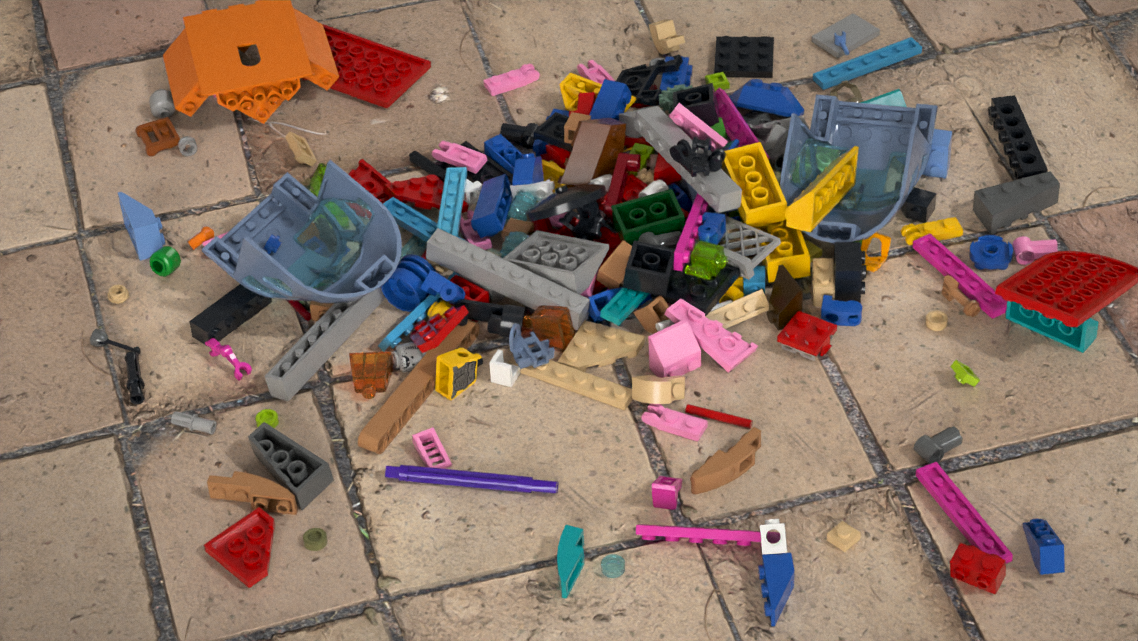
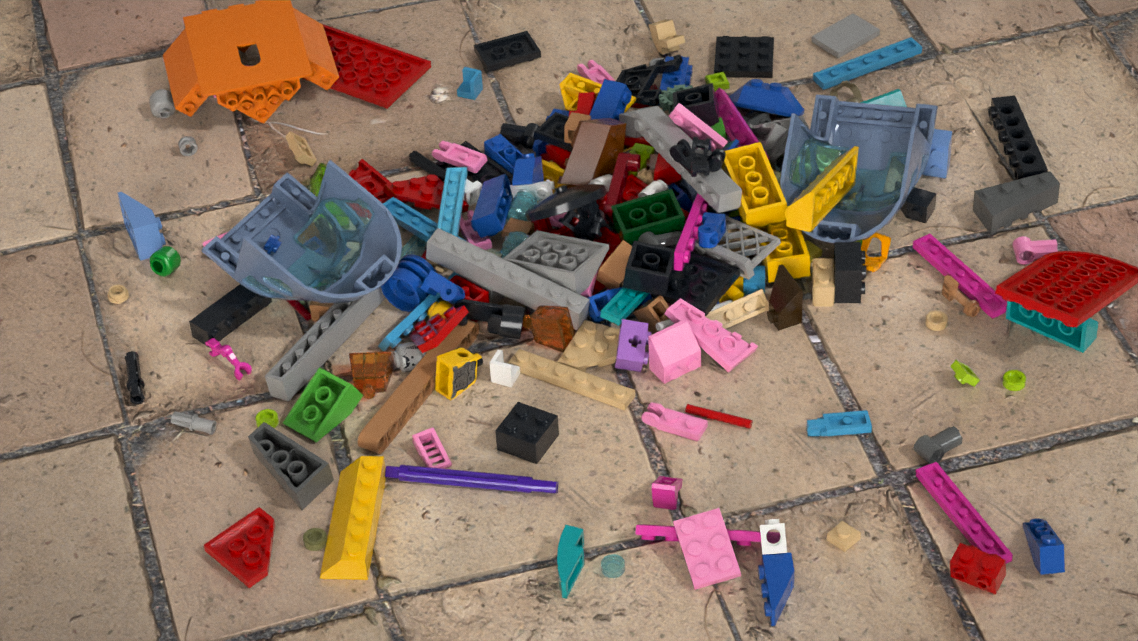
(100, 339): hinge -> none
(164, 133): dark orange plate -> none
(205, 234): orange arm -> none
(253, 489): medium nougat slope -> none
(322, 405): none -> bright green slope
(354, 520): none -> yellow slope
(471, 84): none -> dark azure panel
(507, 51): none -> black plate
(511, 80): bright pink hinge -> none
(526, 356): sand blue piece -> none
(527, 432): none -> black brick
(632, 357): none -> medium lavender brick
(658, 390): tan brick -> none
(706, 260): clear neon green brick -> none
(707, 548): none -> bright pink plate
(728, 466): medium nougat slope -> none
(807, 335): red piece -> none
(840, 424): none -> dark azure hinge
(841, 41): medium blue hand -> none
(841, 312): blue leg -> none
(940, 229): yellow hinge -> none
(1000, 257): blue plate -> none
(1014, 380): none -> lime tile

